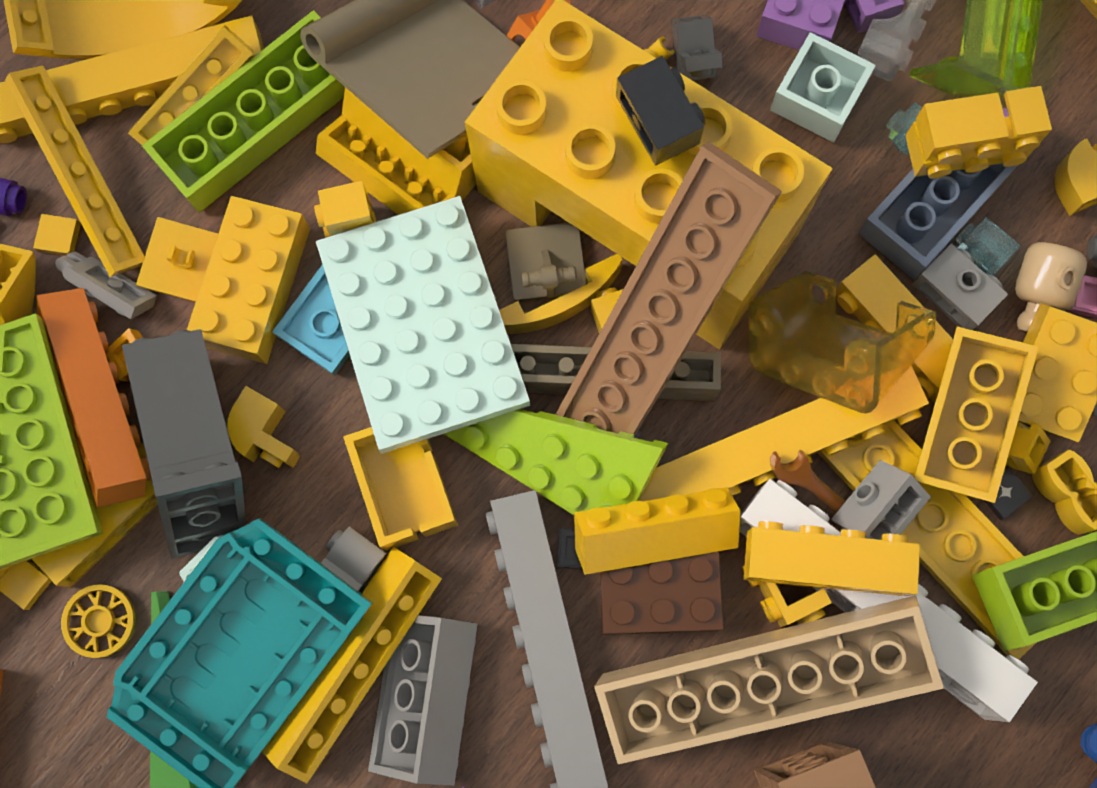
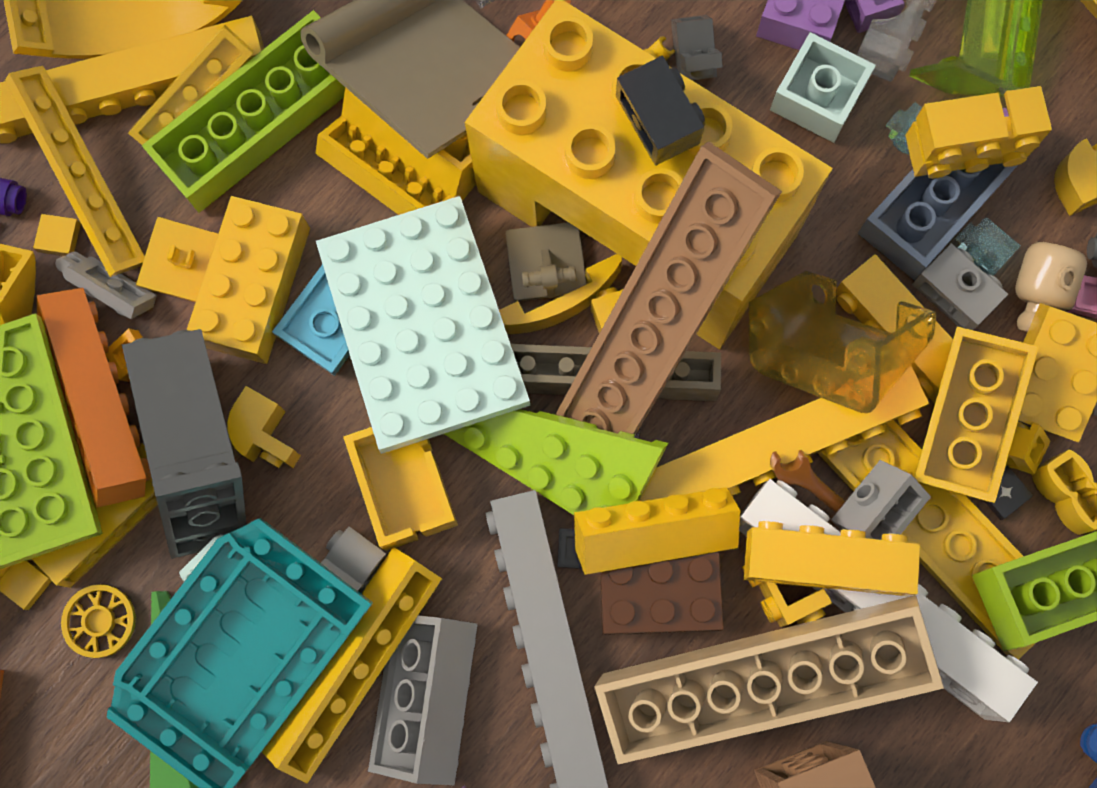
(344, 208): yellow brick -> none

